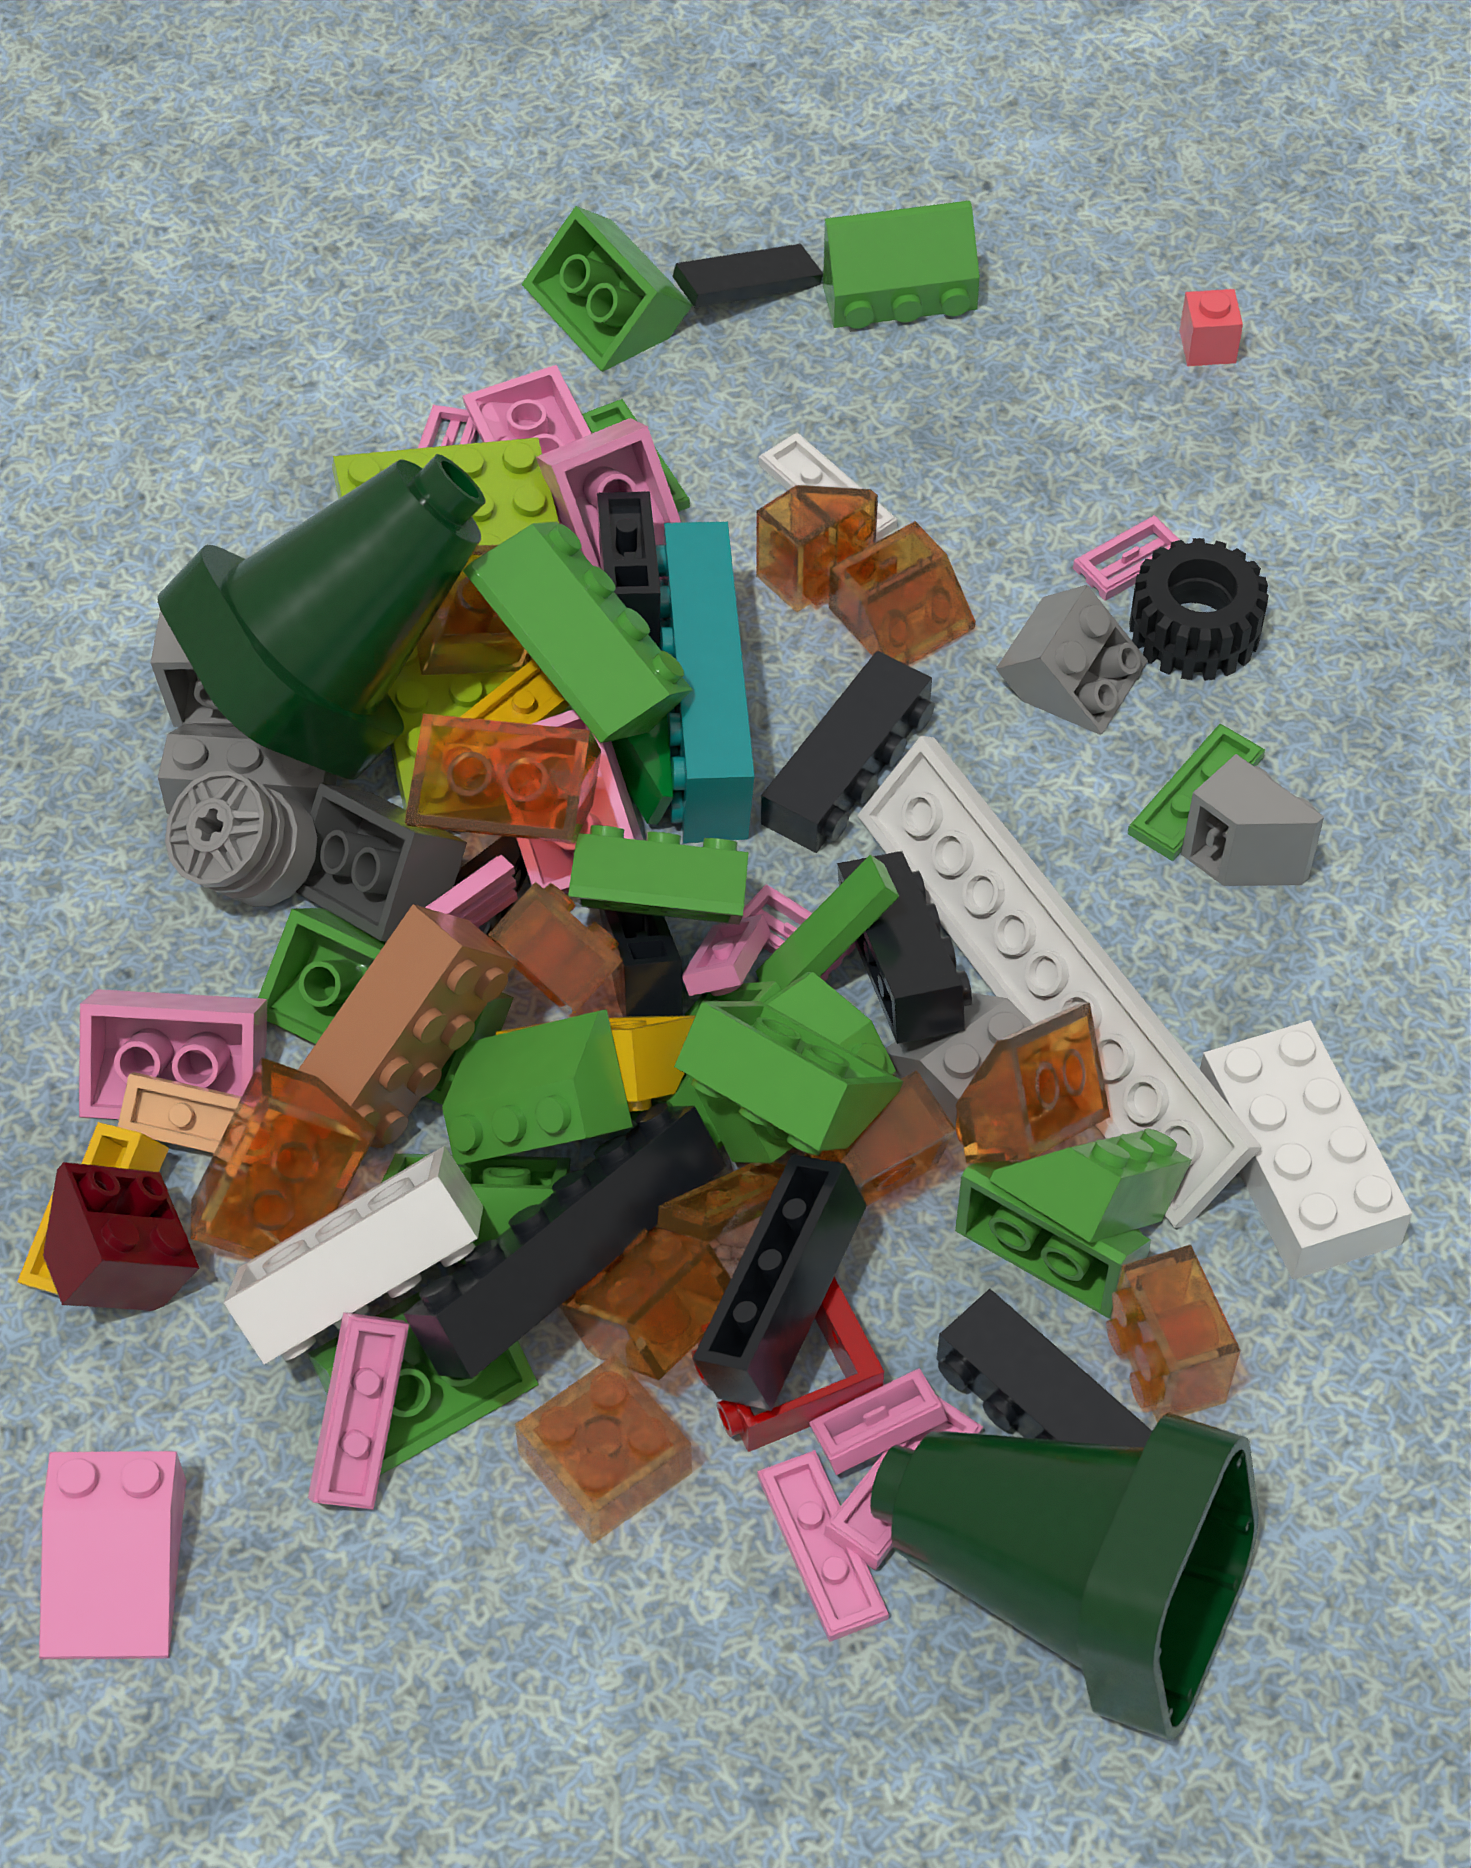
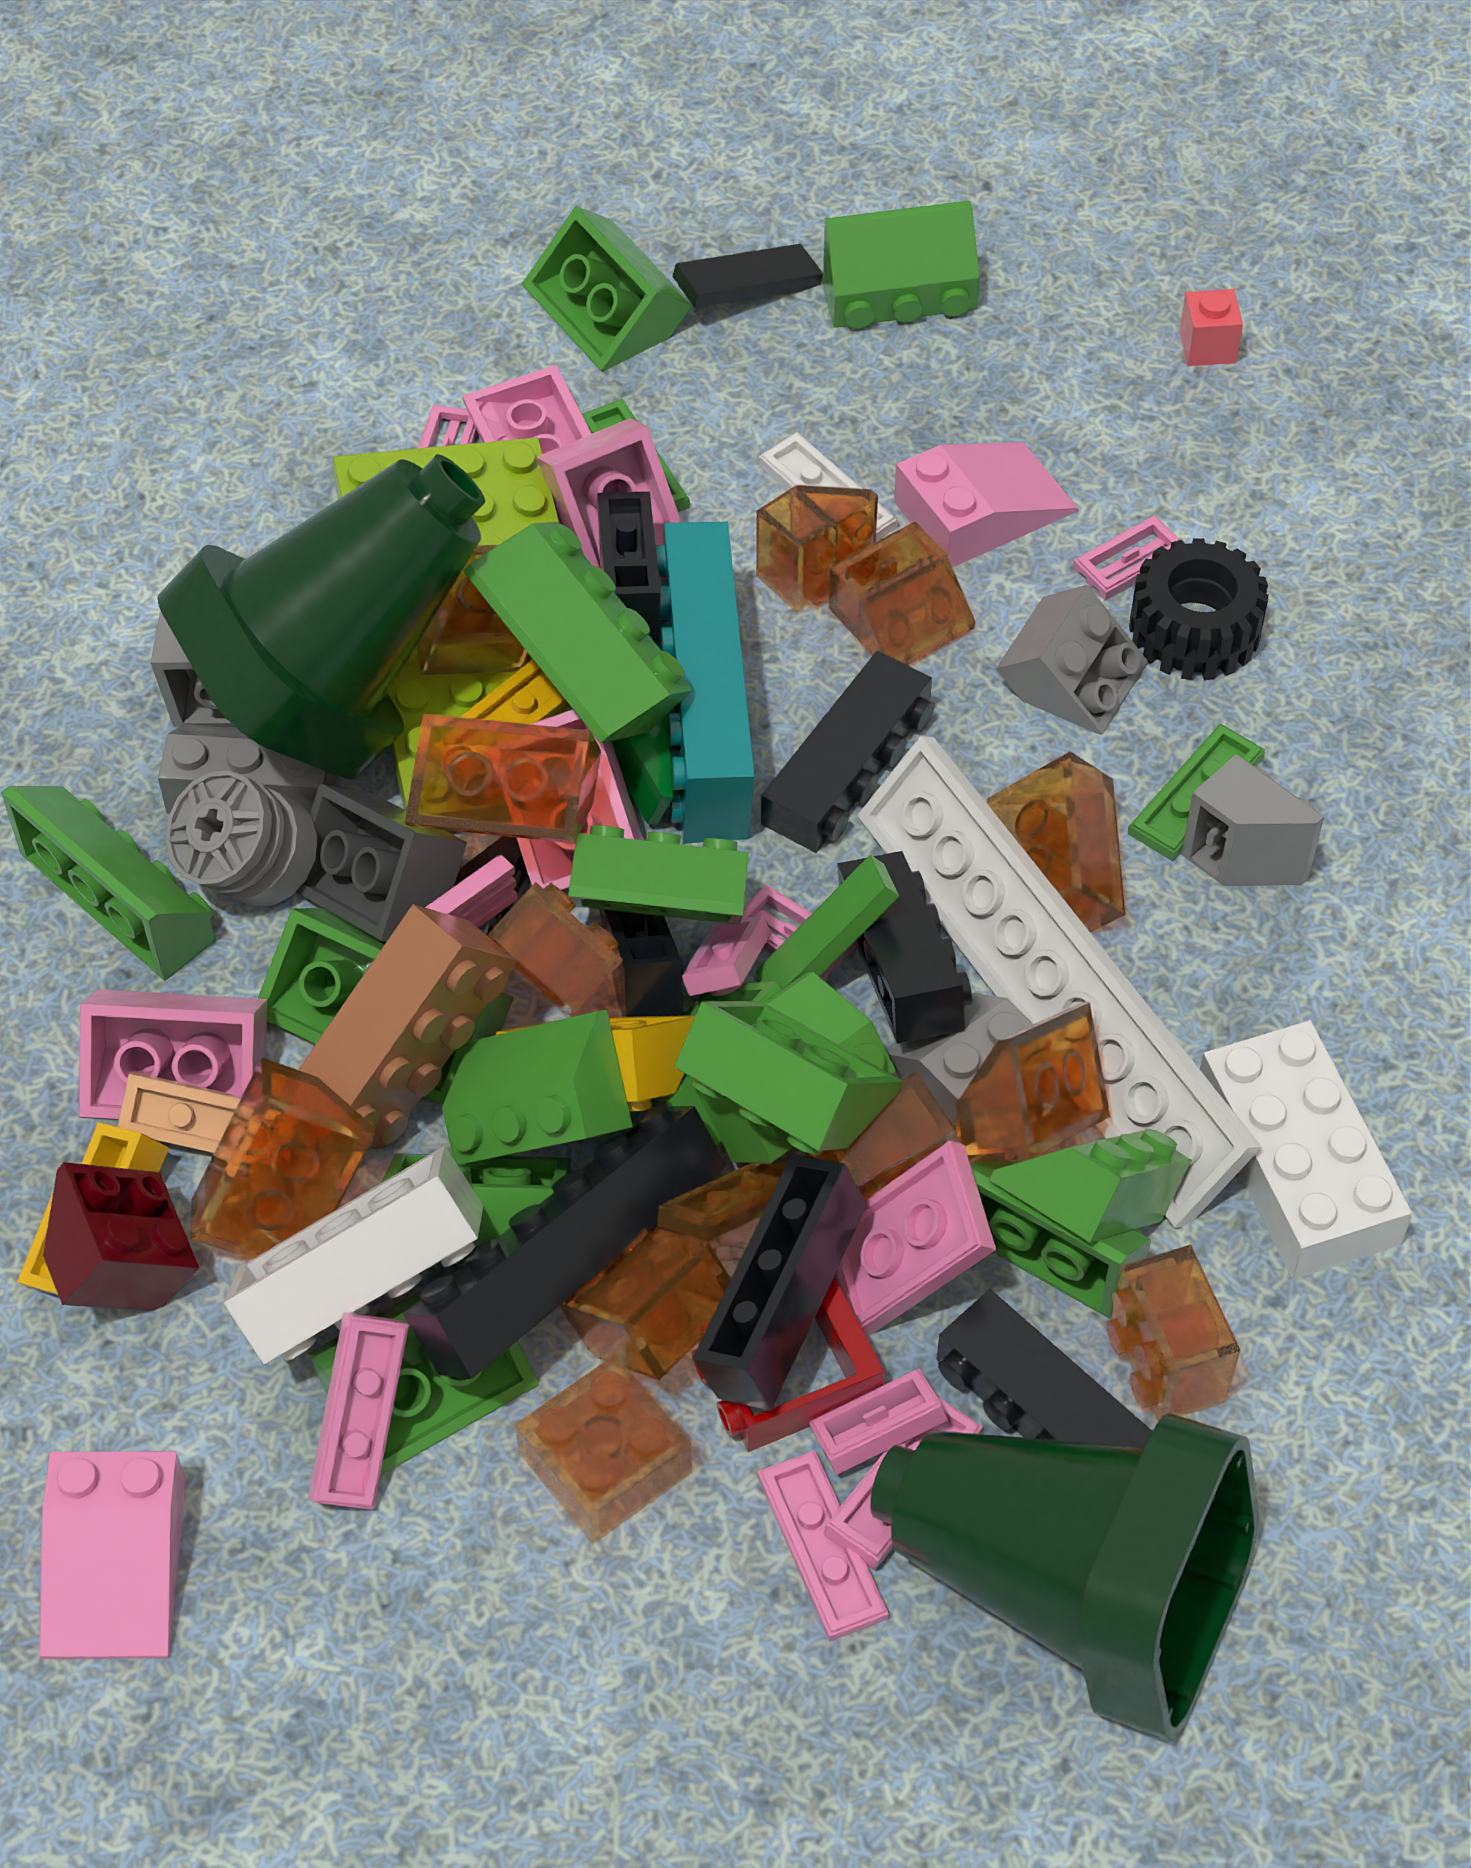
(109, 877): none -> bright green slope
(915, 1238): none -> bright pink tile
(978, 496): none -> bright pink slope
(1071, 833): none -> clear orange slope

